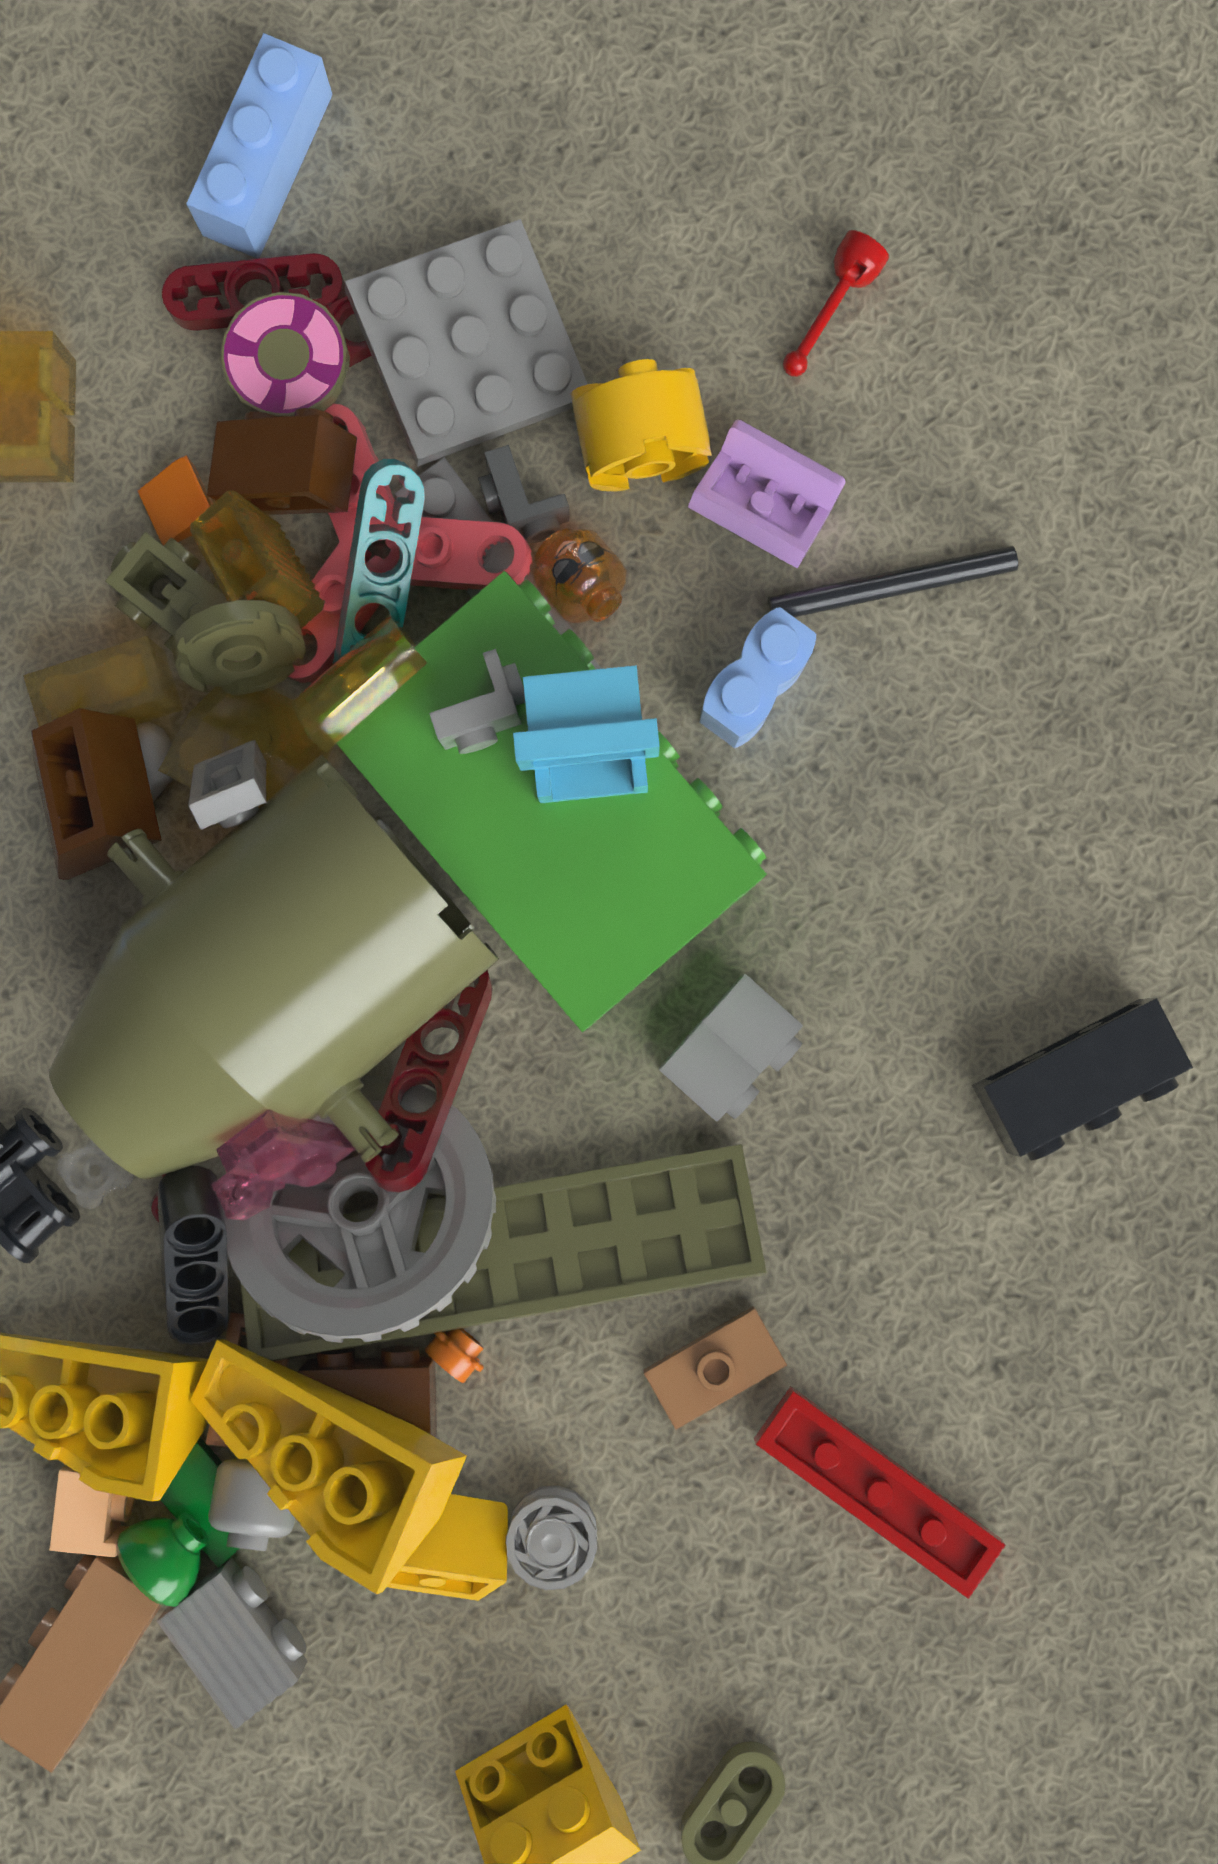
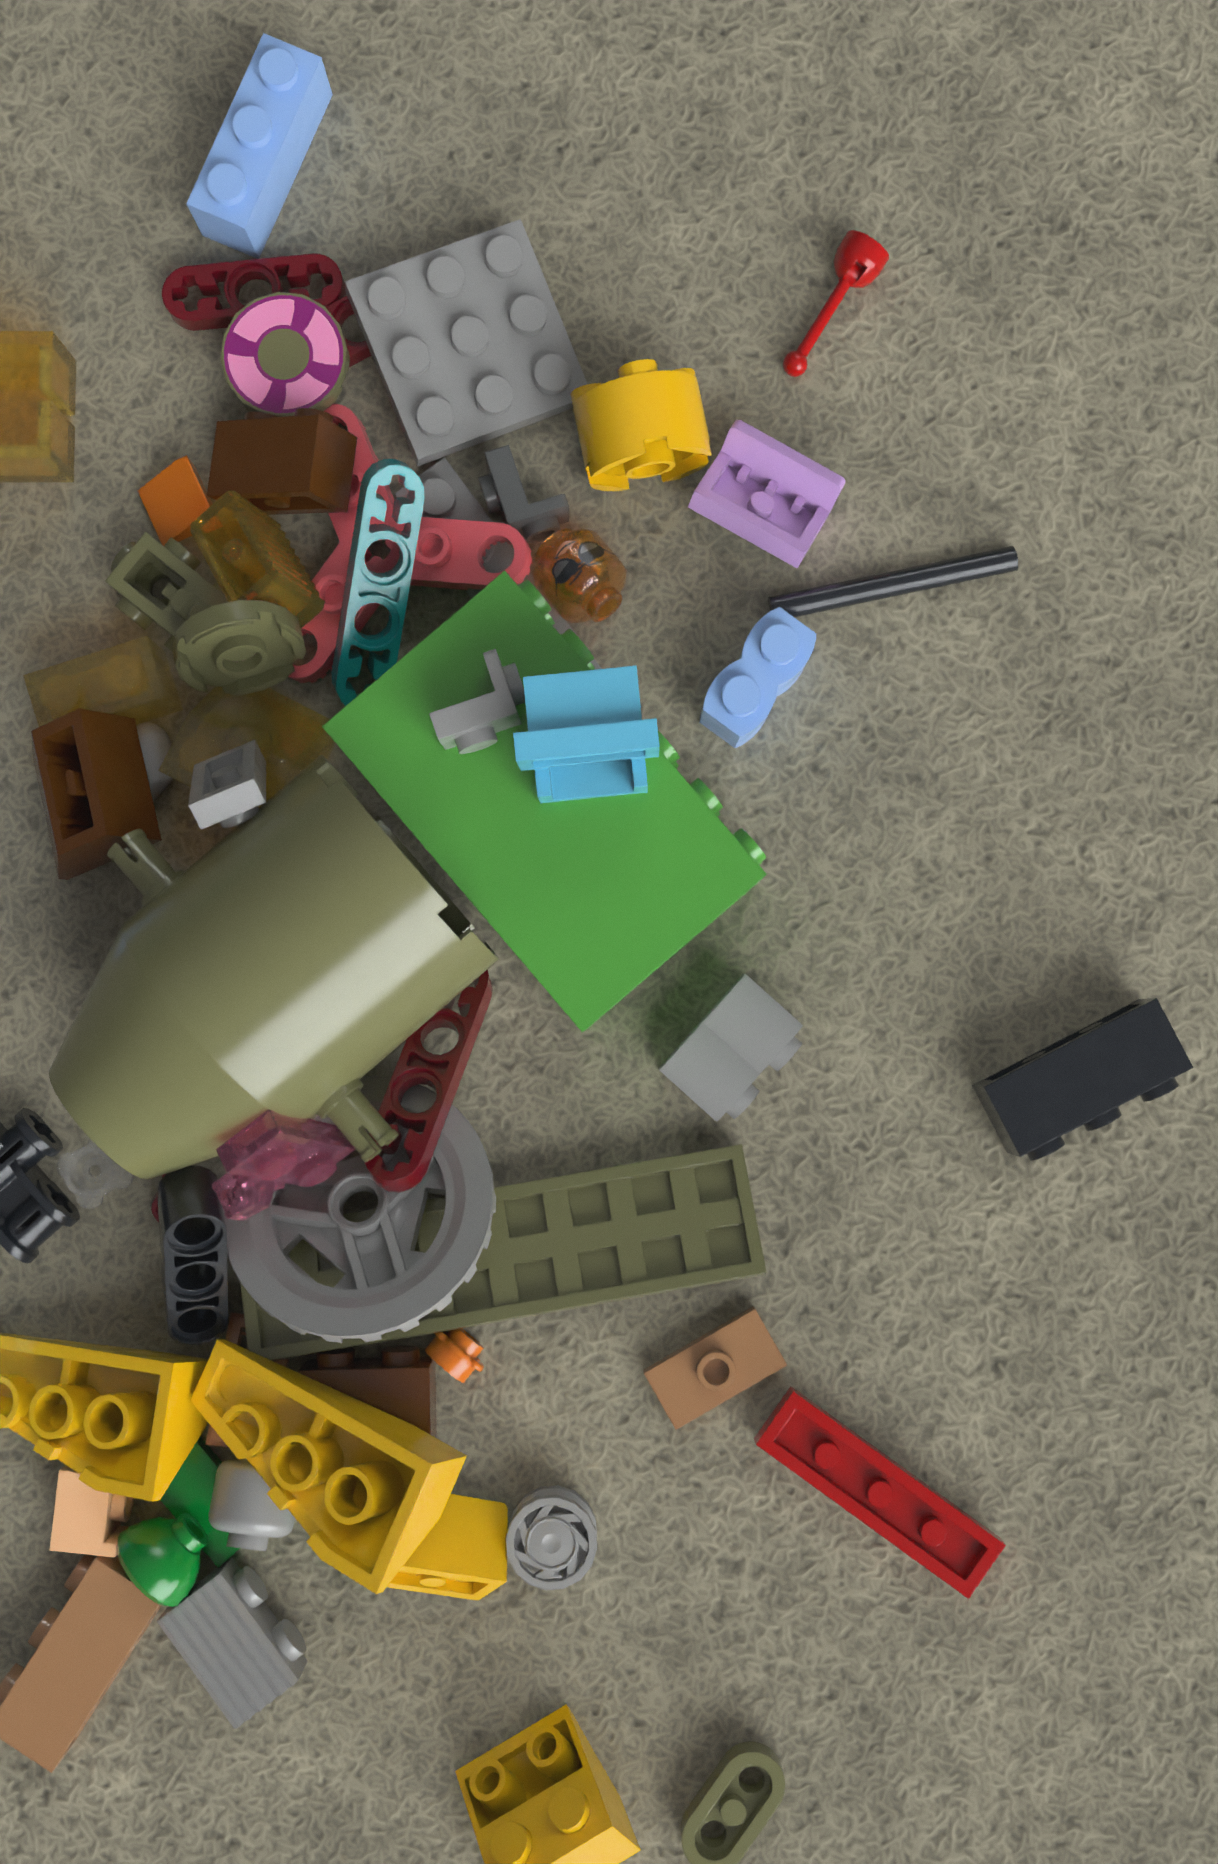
(357, 683): clear yellow slope -> none

